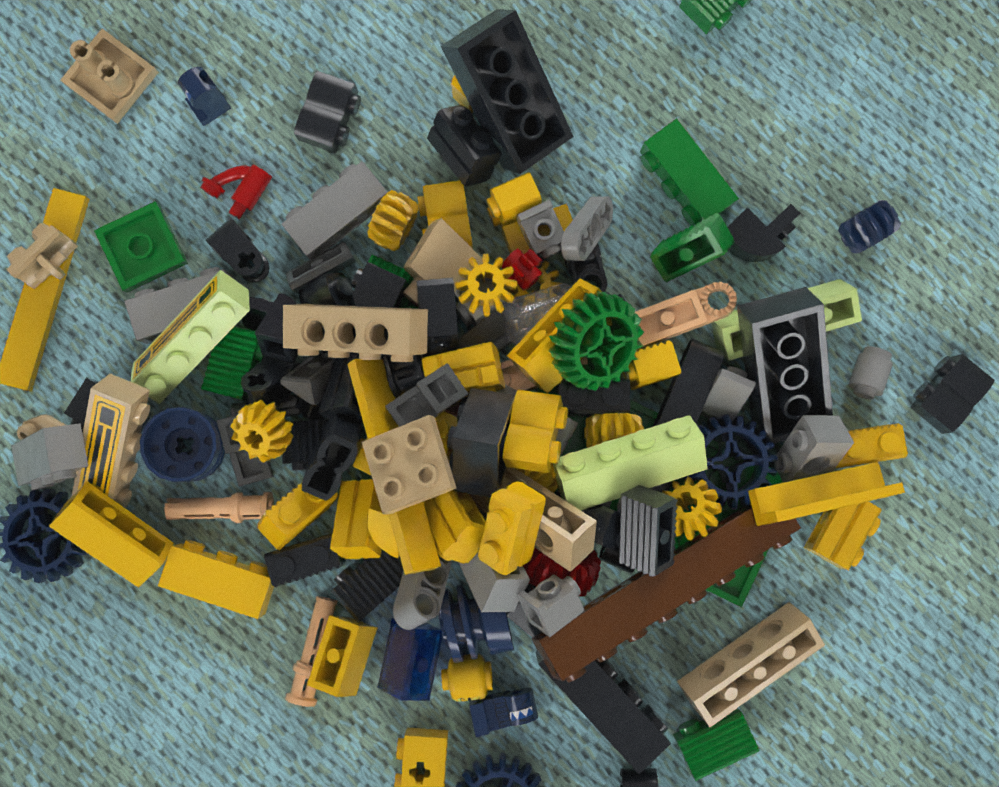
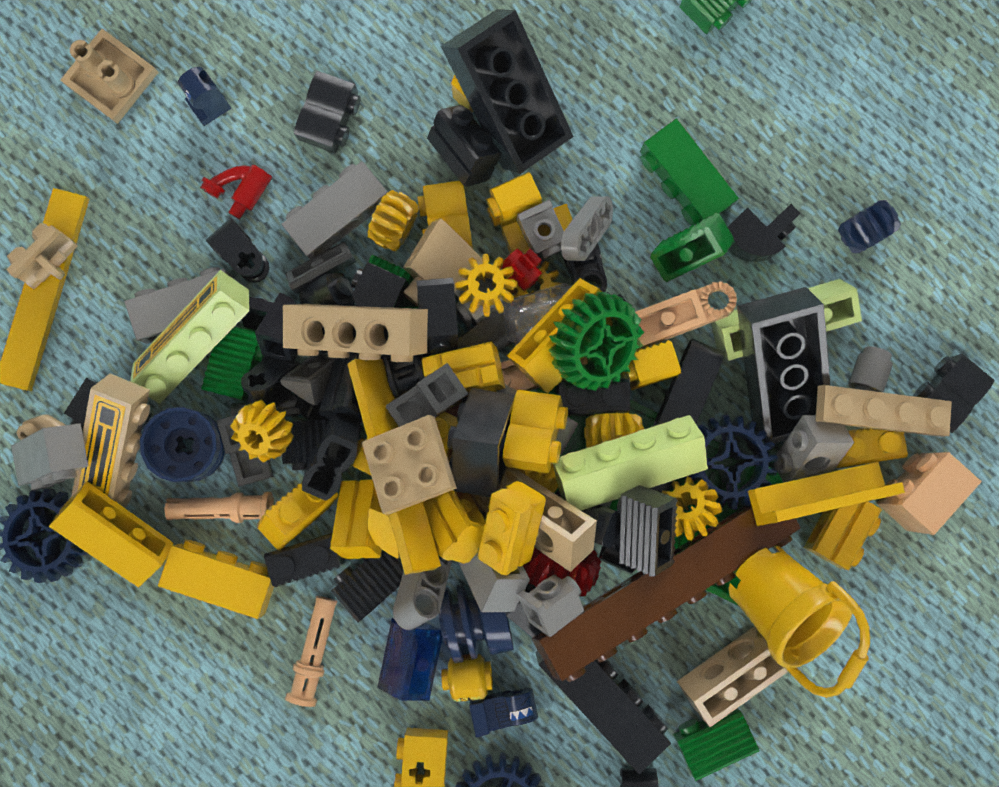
(140, 247): green plate -> none
(342, 656): yellow brick -> none
(727, 394): light grey slope -> none
(799, 615): none -> yellow piece
(883, 411): none -> tan plate
(933, 491): none -> light nougat brick

